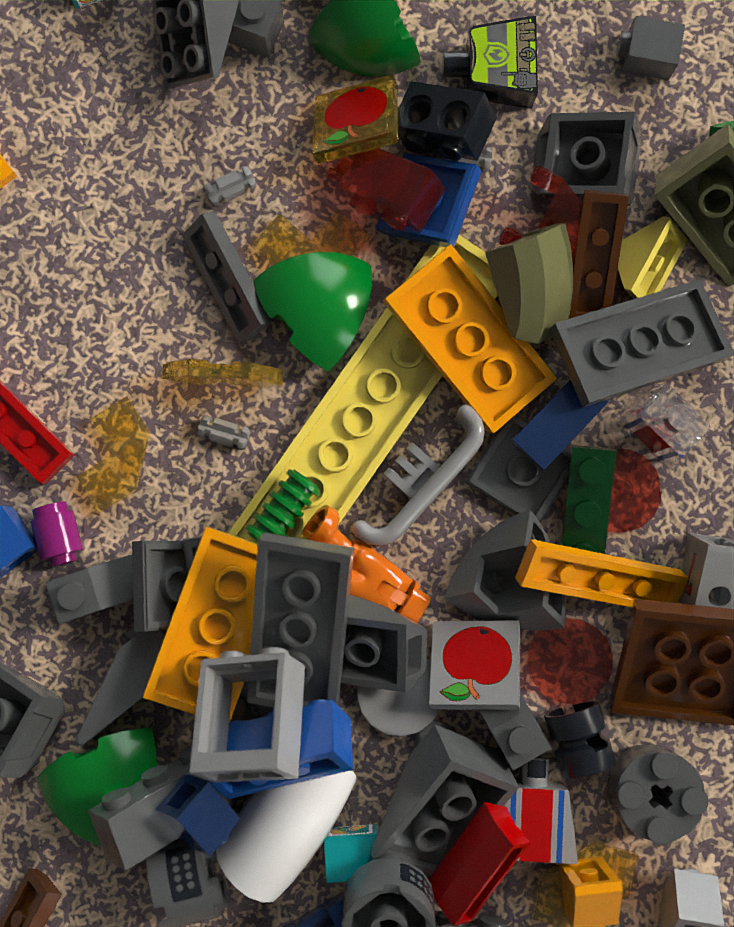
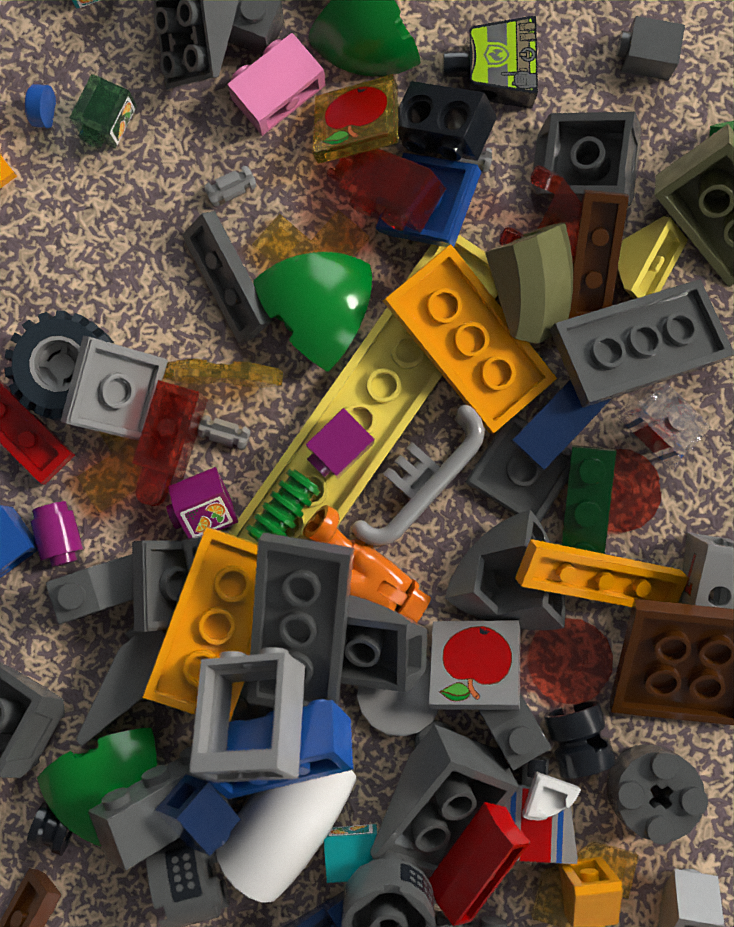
(40, 105): none -> blue tile
(46, 360): none -> black wheel
(49, 831): none -> black wheel
(102, 112): none -> clear green brick
(112, 388): none -> light grey tile
(167, 440): none -> clear red brick
(201, 503): none -> magenta brick
(276, 83): none -> bright pink brick
(338, 445): none -> magenta brick
(548, 797): none -> white tile

